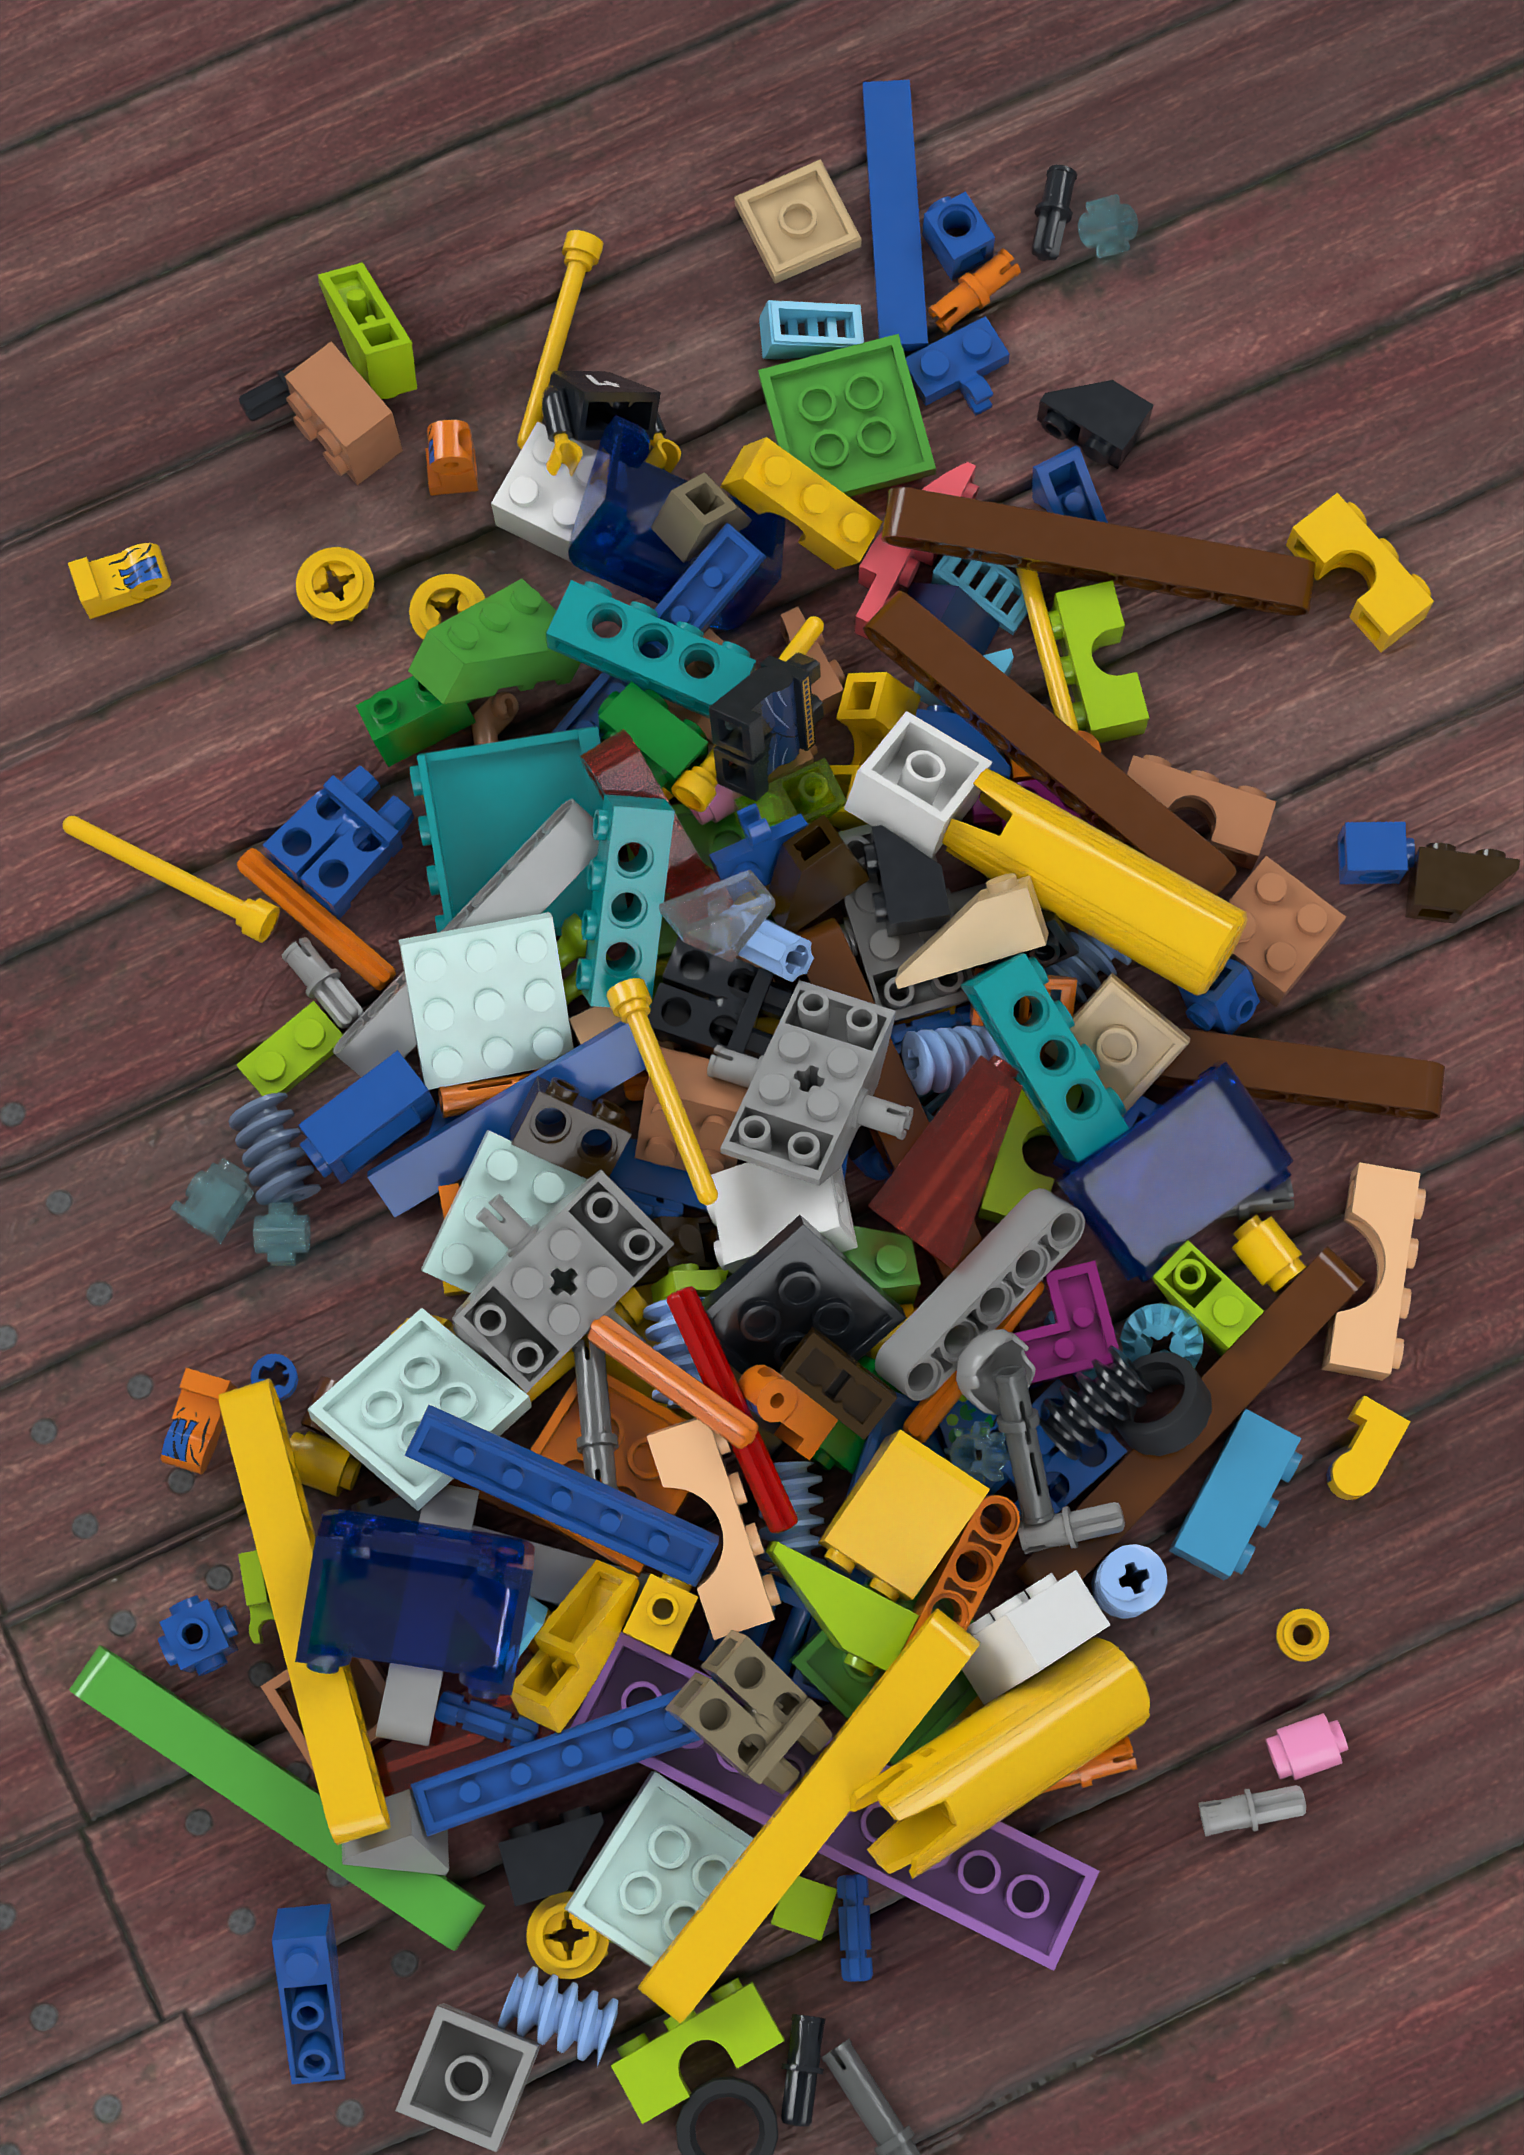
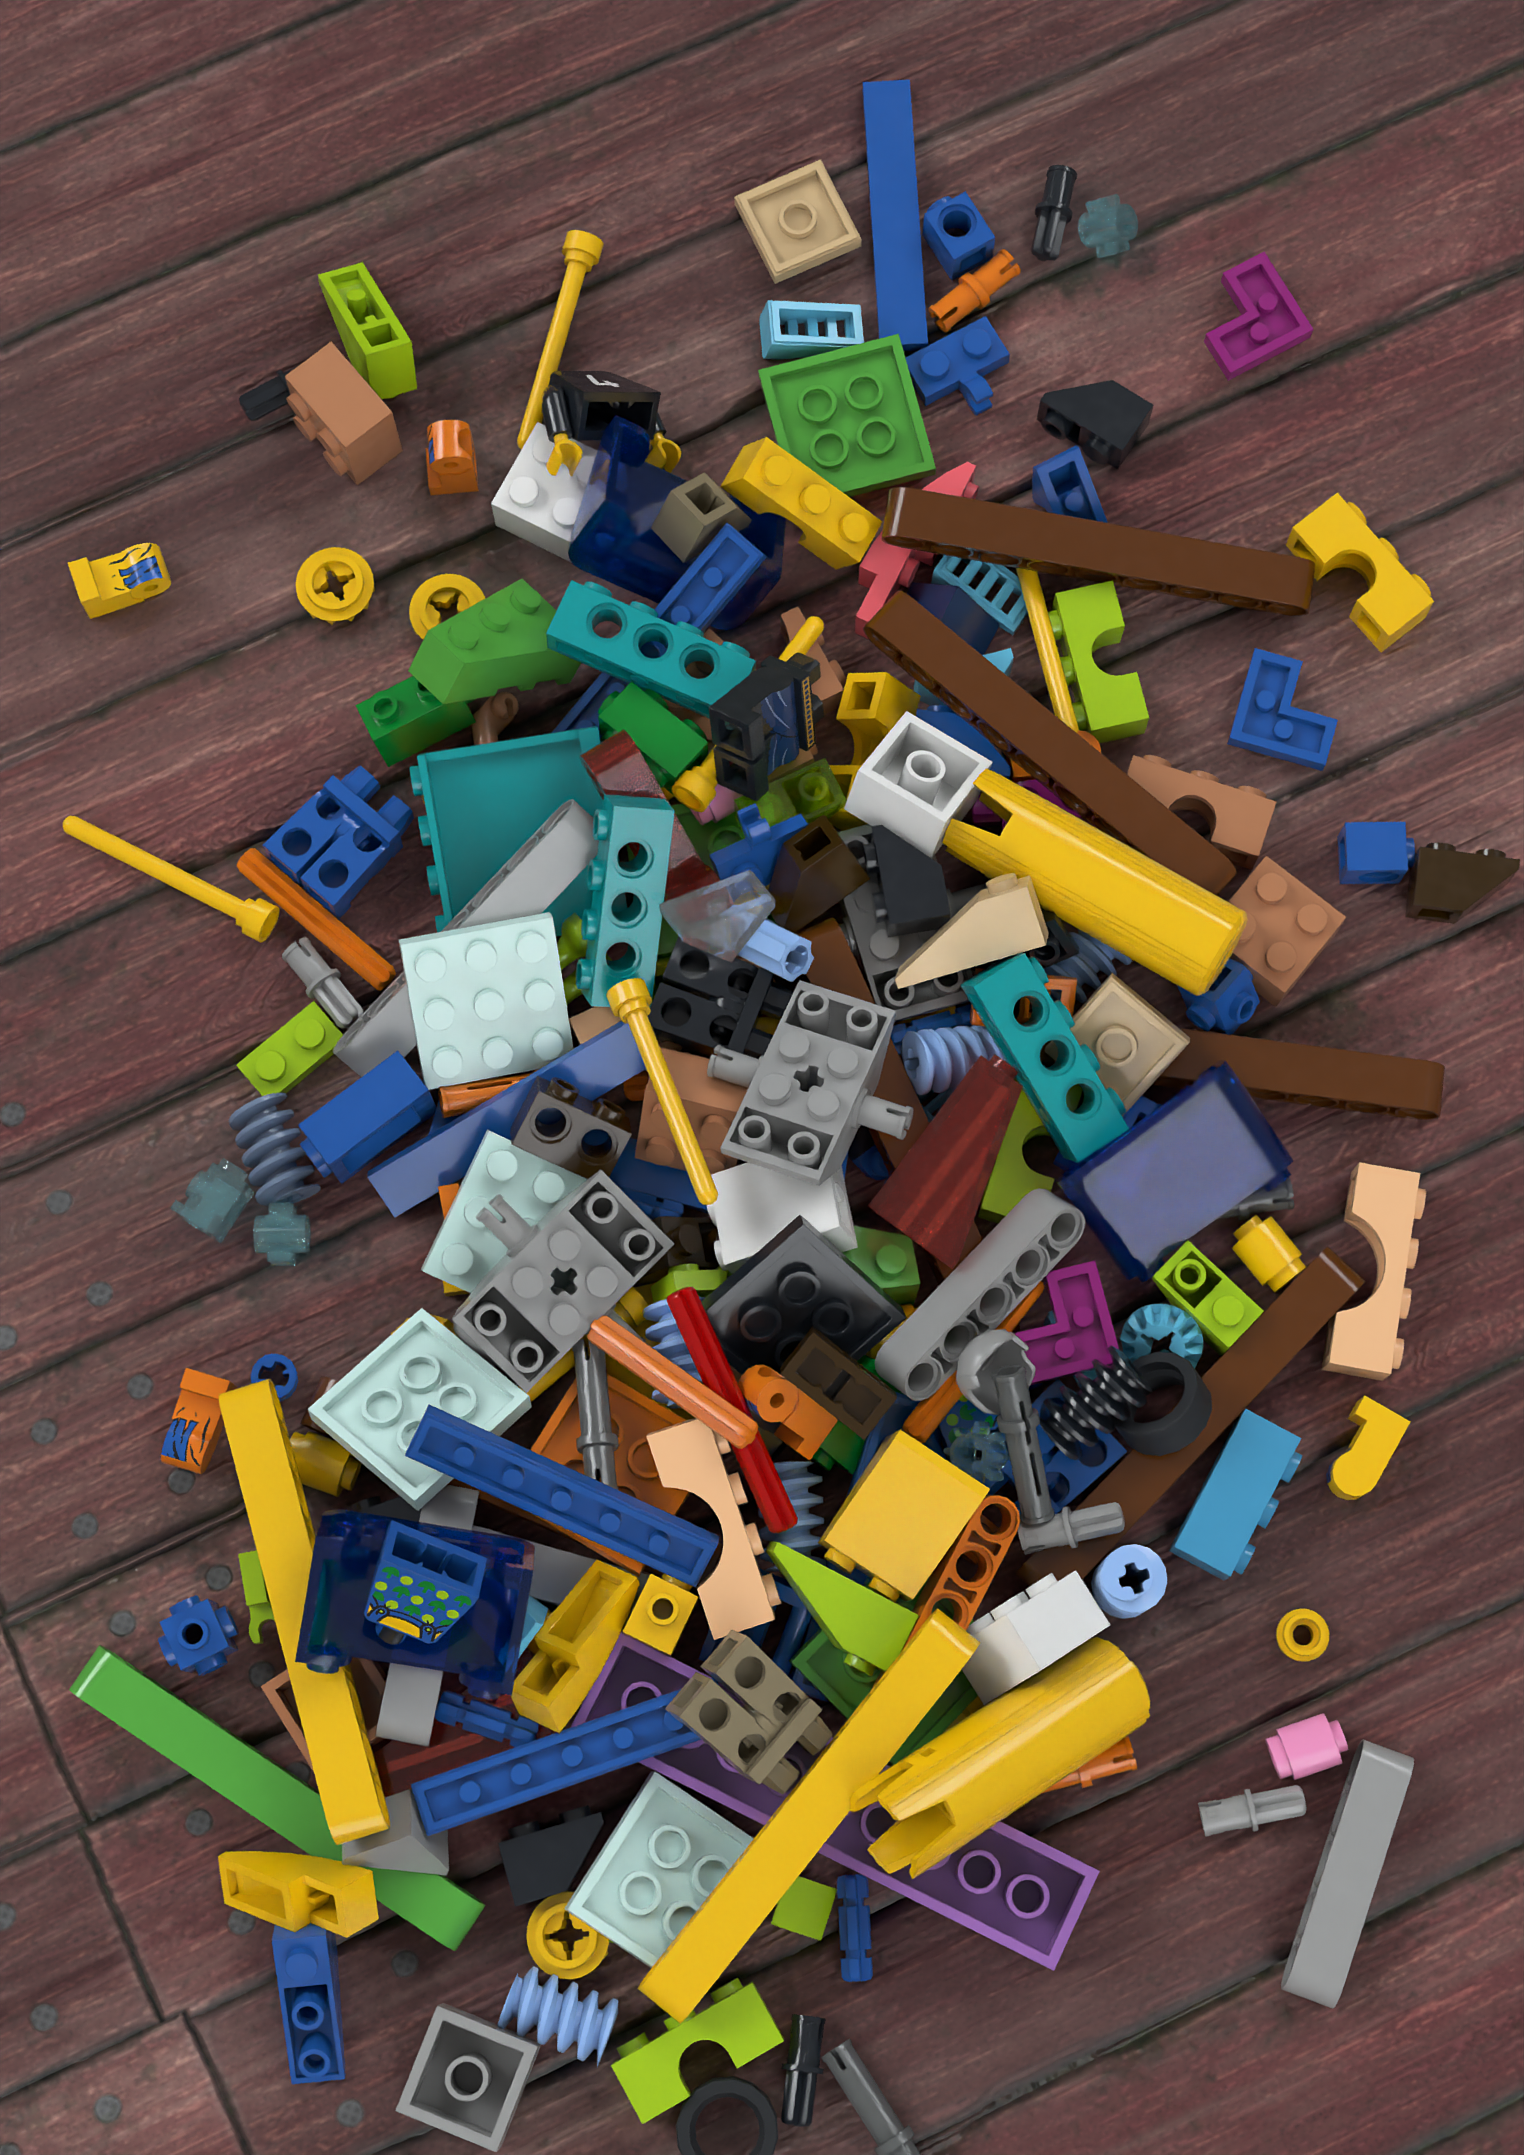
(299, 1890): none -> yellow slope
(421, 1585): none -> blue torso
(1267, 322): none -> magenta plate
(1269, 723): none -> blue plate
(1347, 1874): none -> light grey beam

